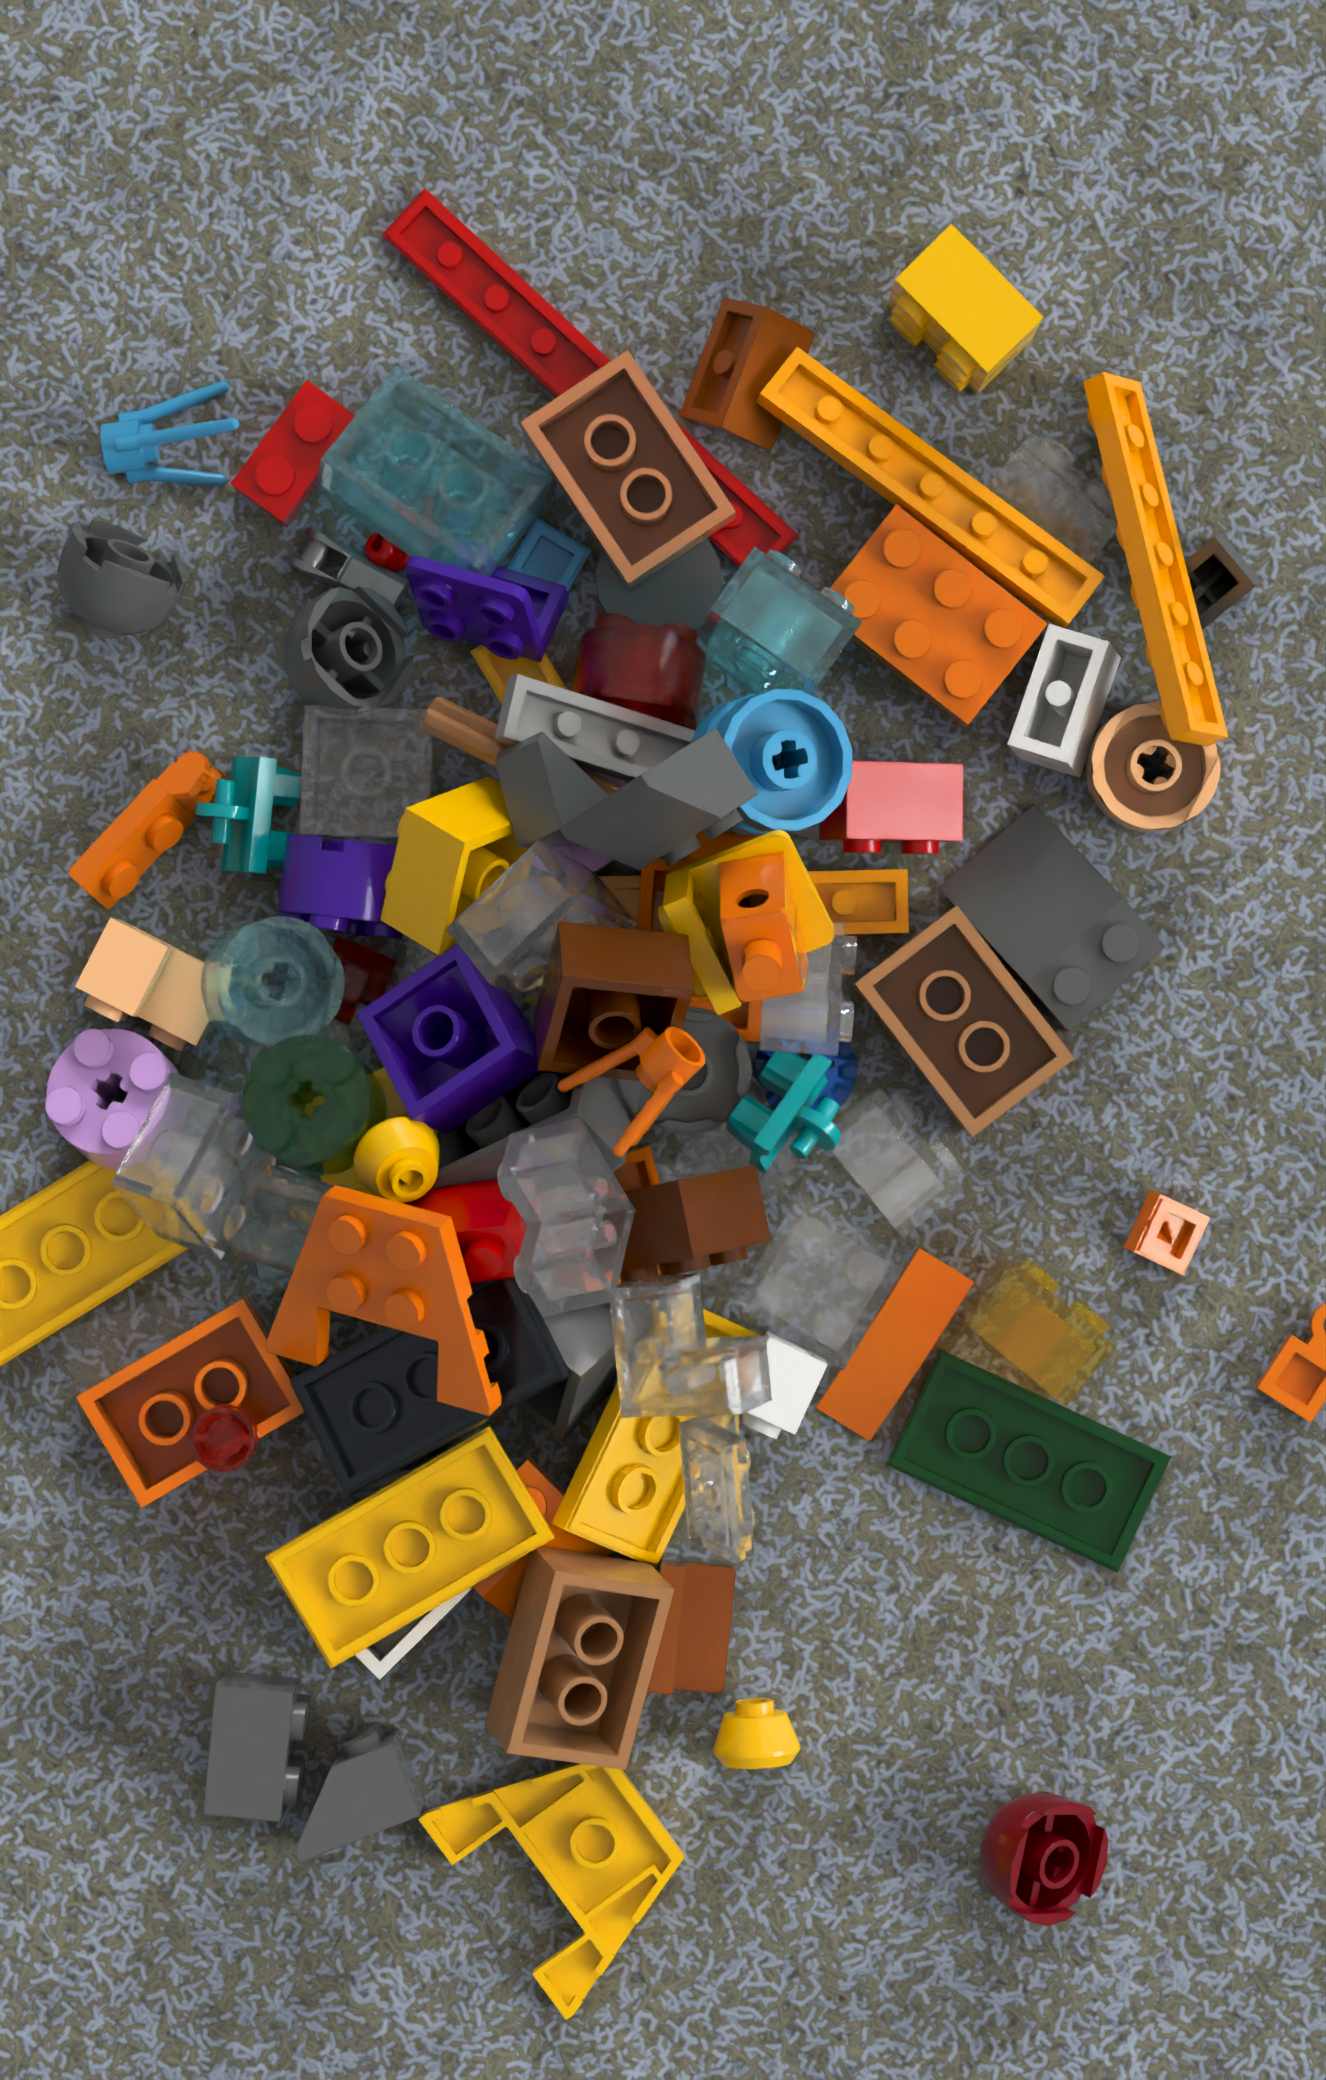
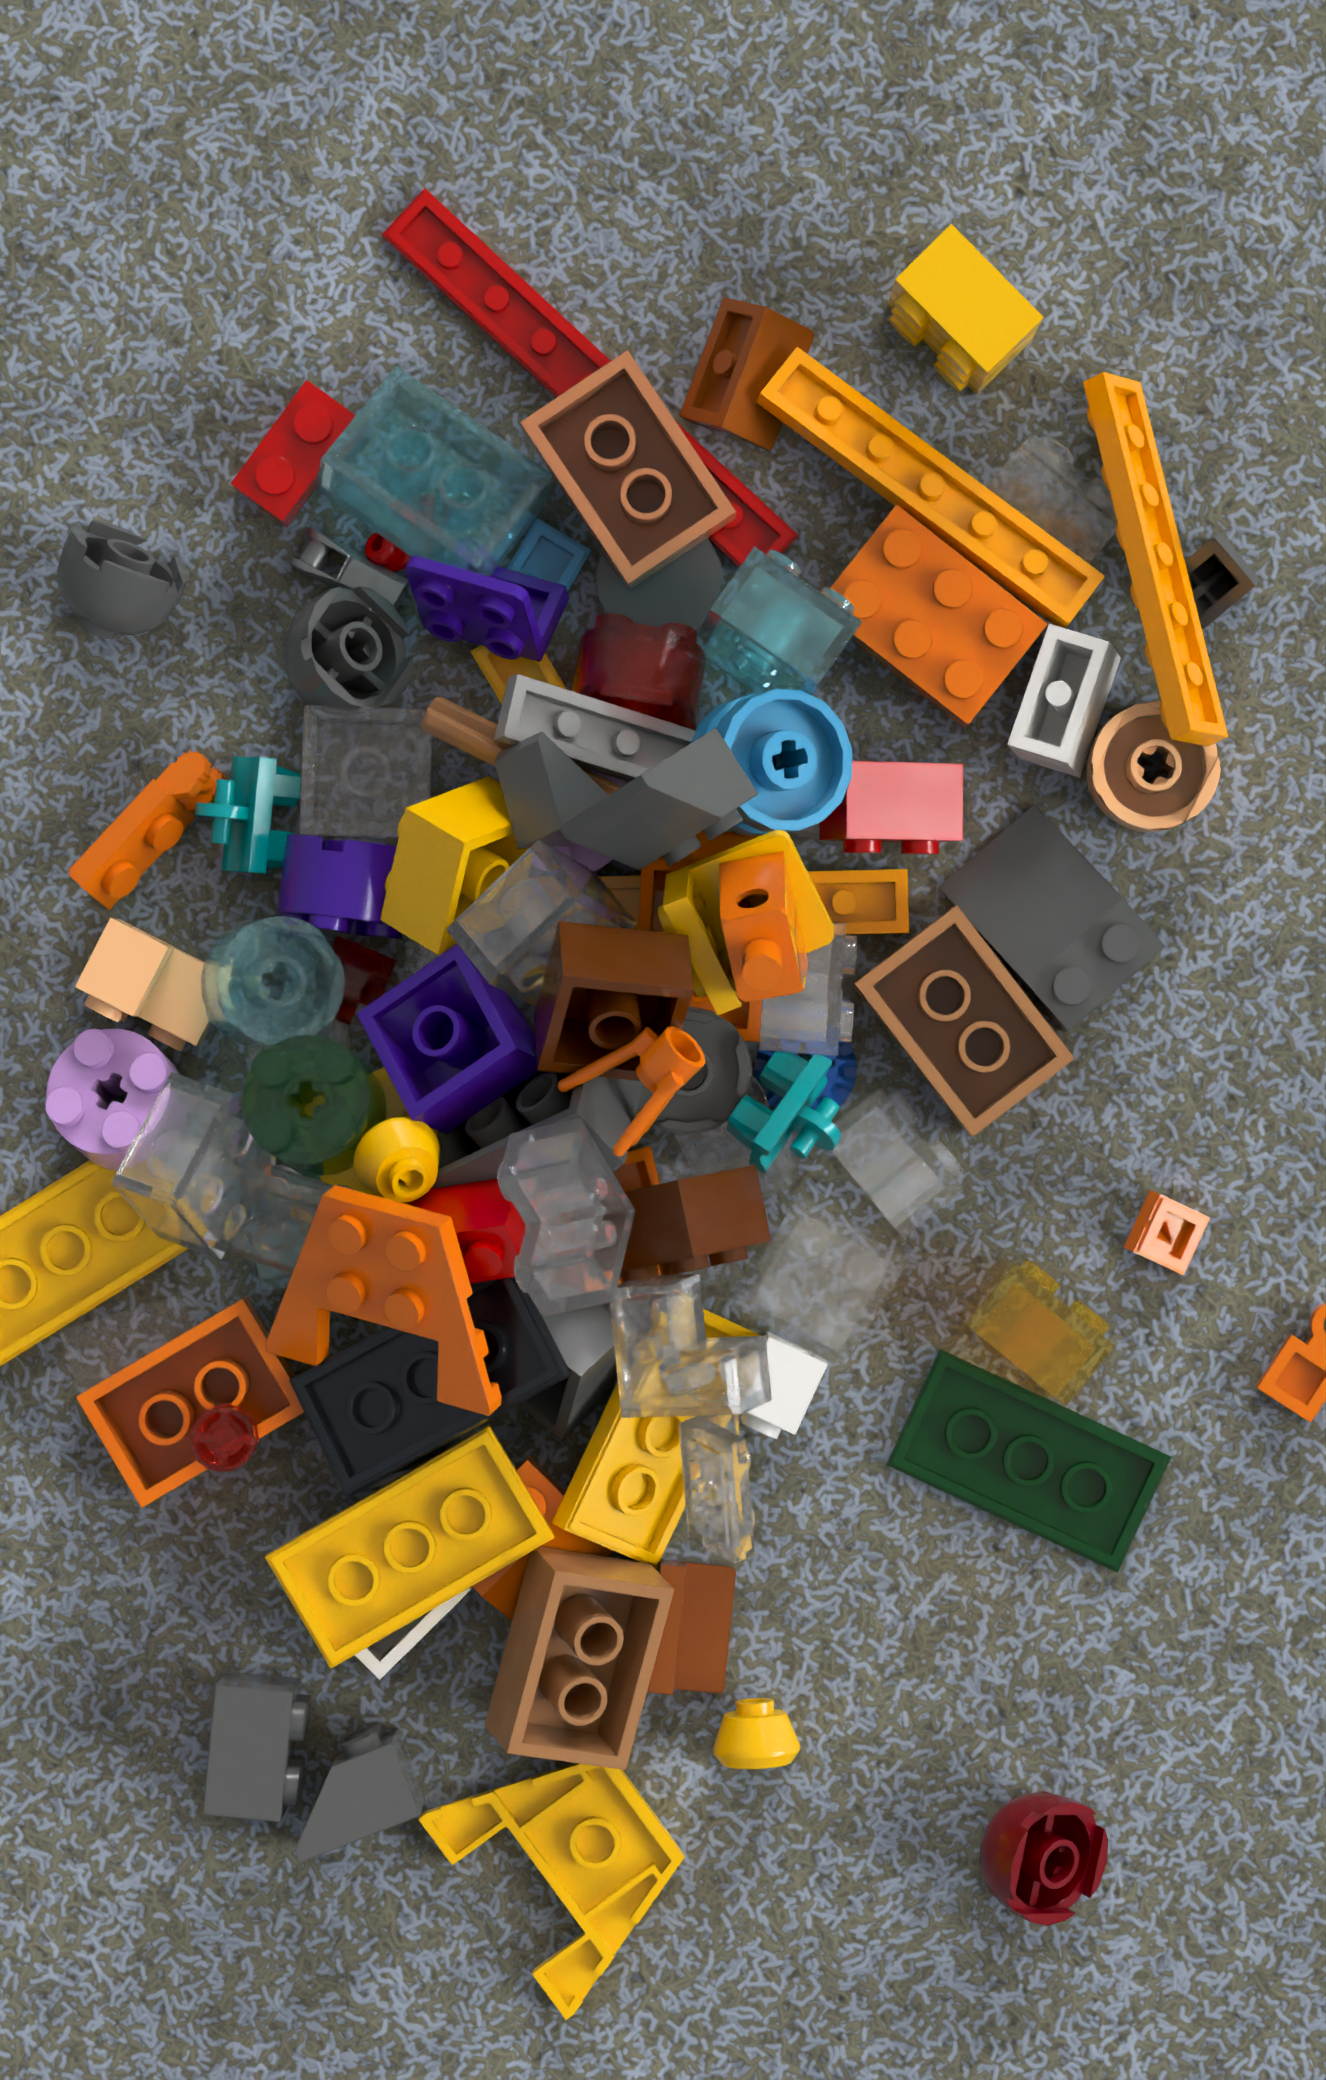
(133, 443): dark azure plant -> none
(895, 1344): orange slope -> none

